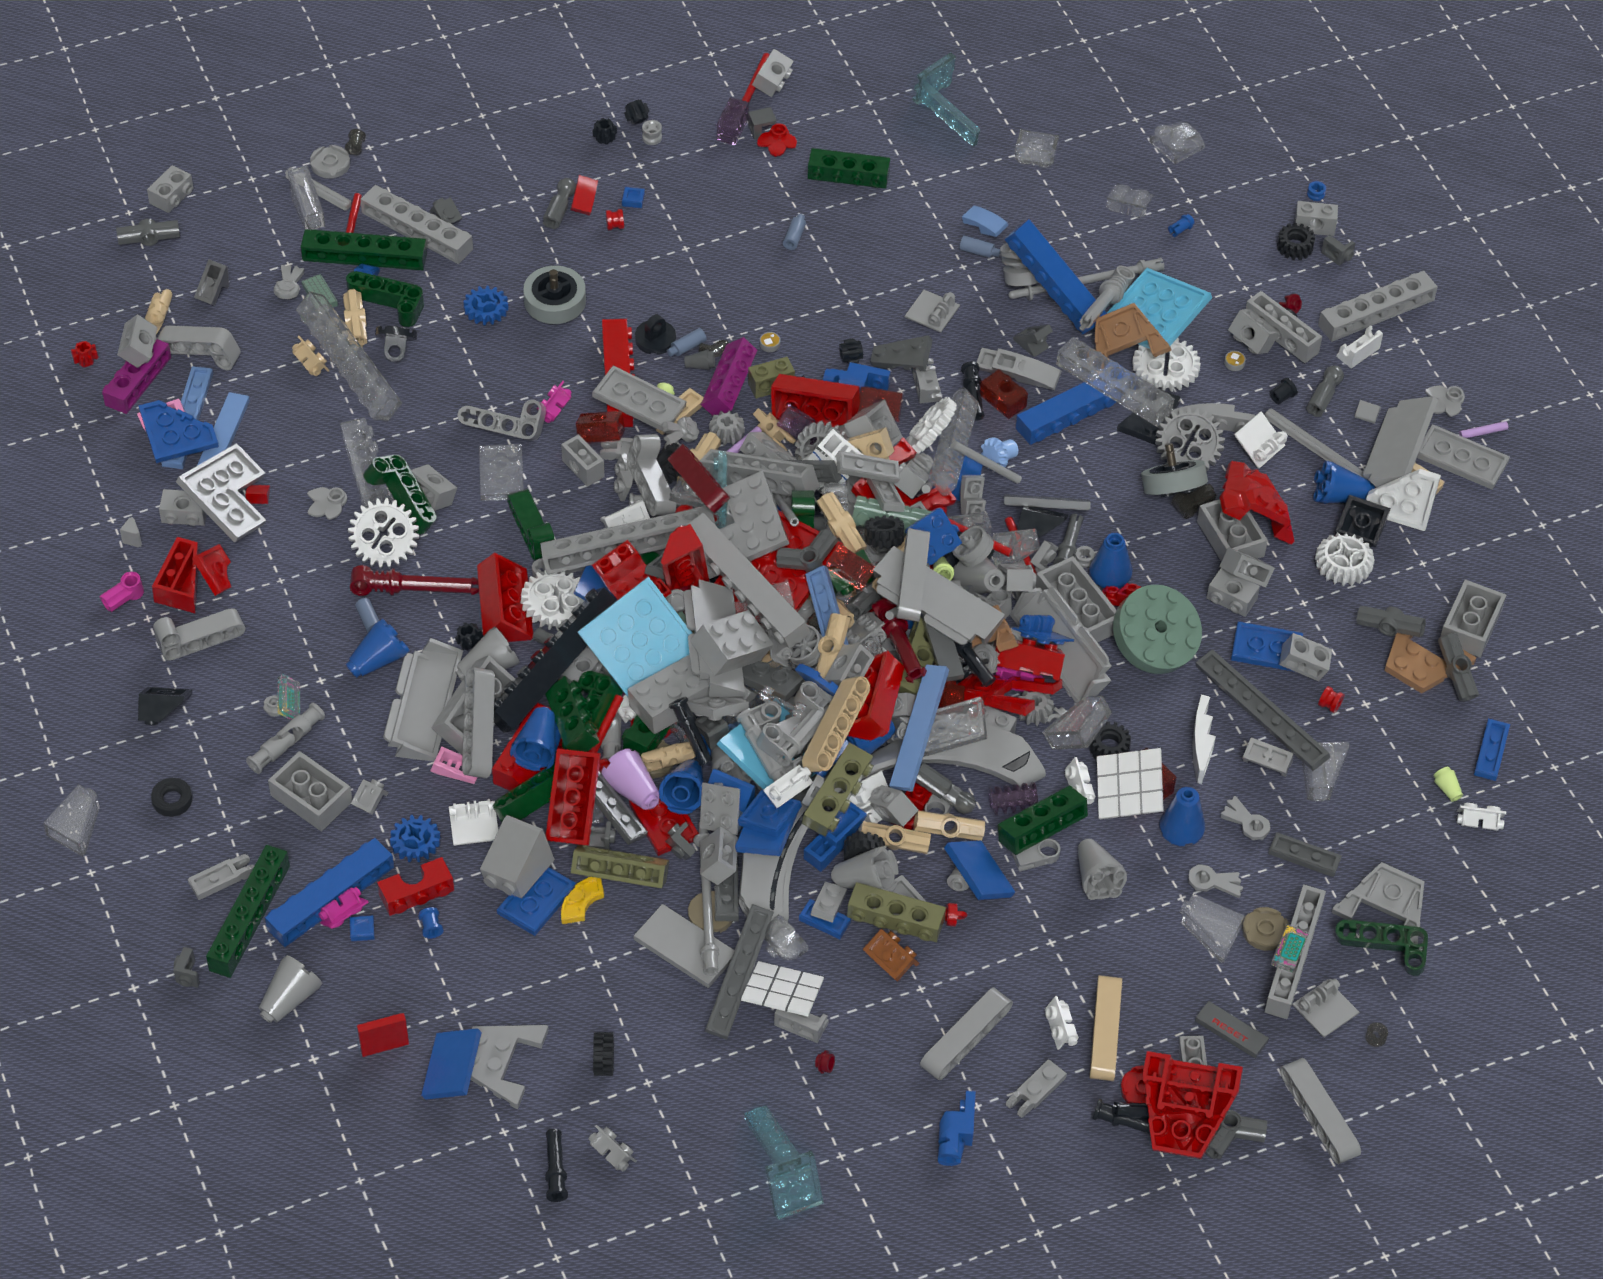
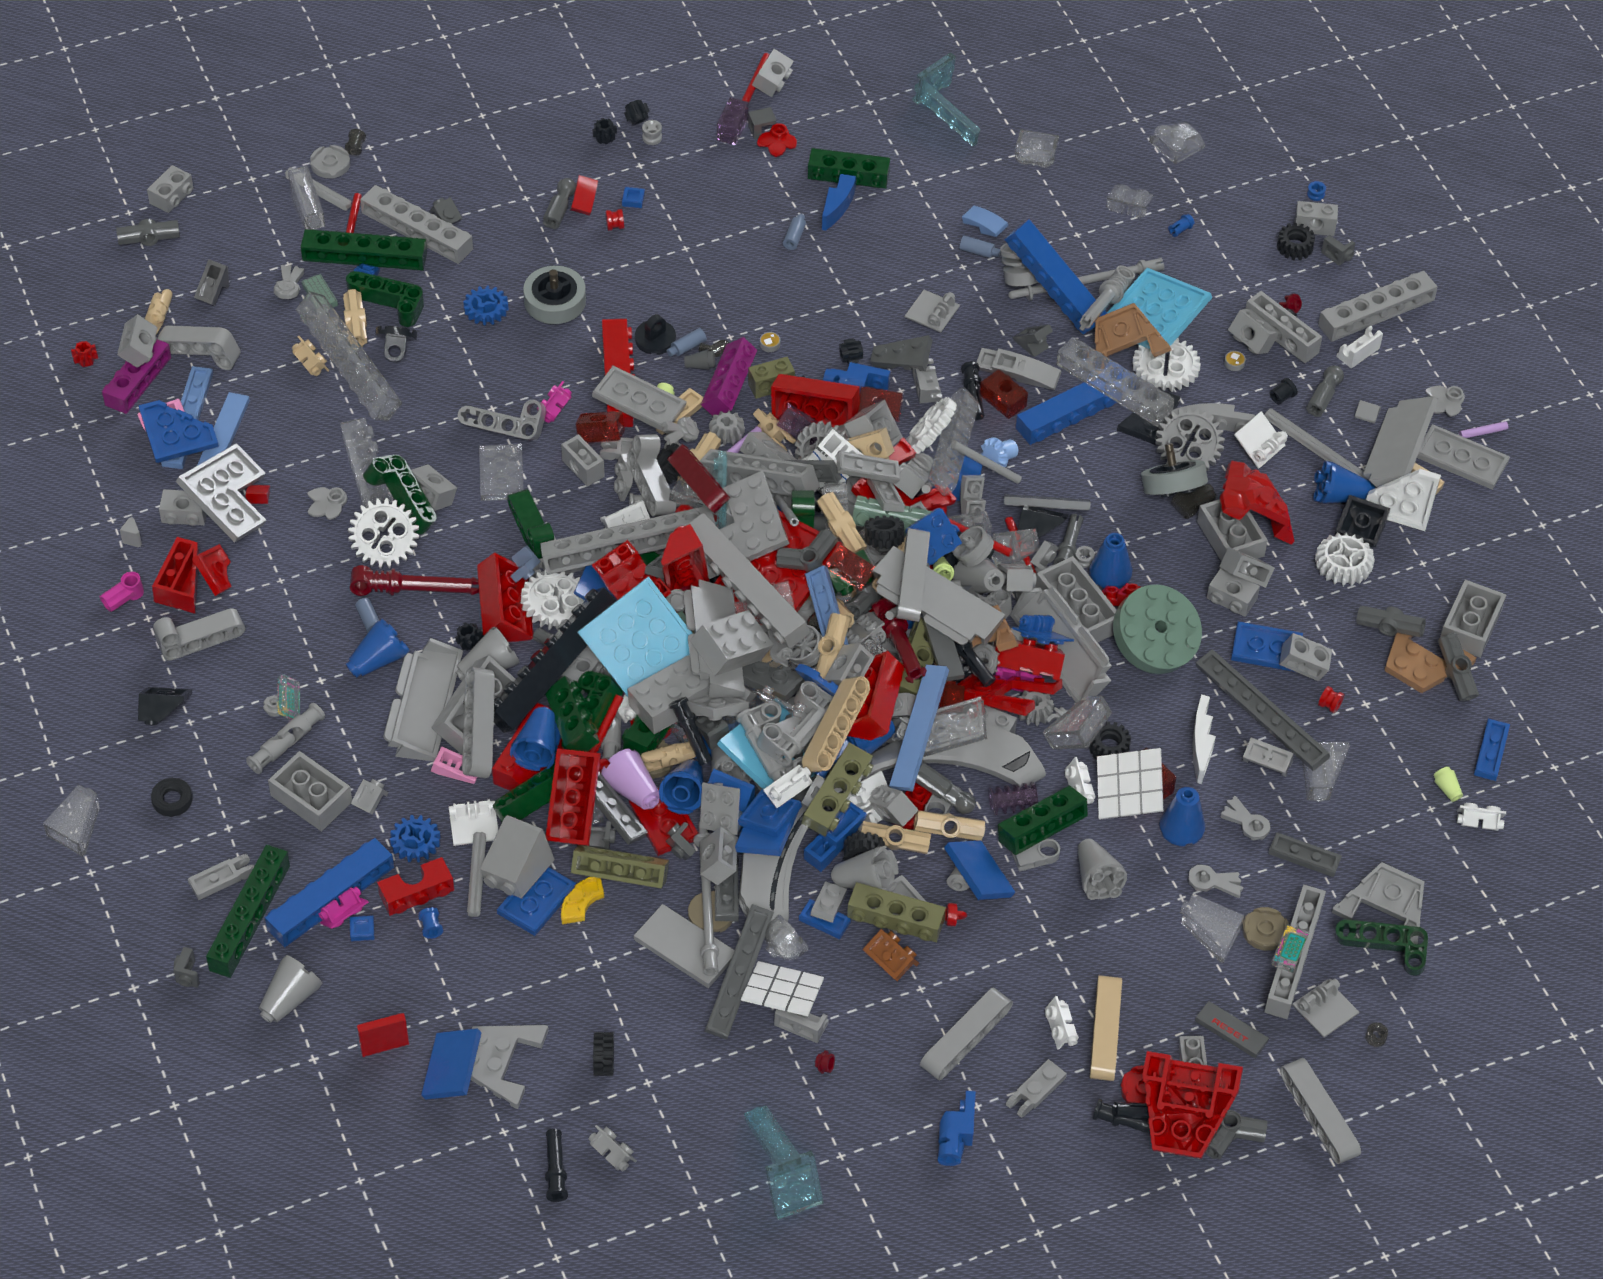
(476, 876): none -> light grey axle
(526, 561): none -> sand blue bracket
(838, 200): none -> blue slope

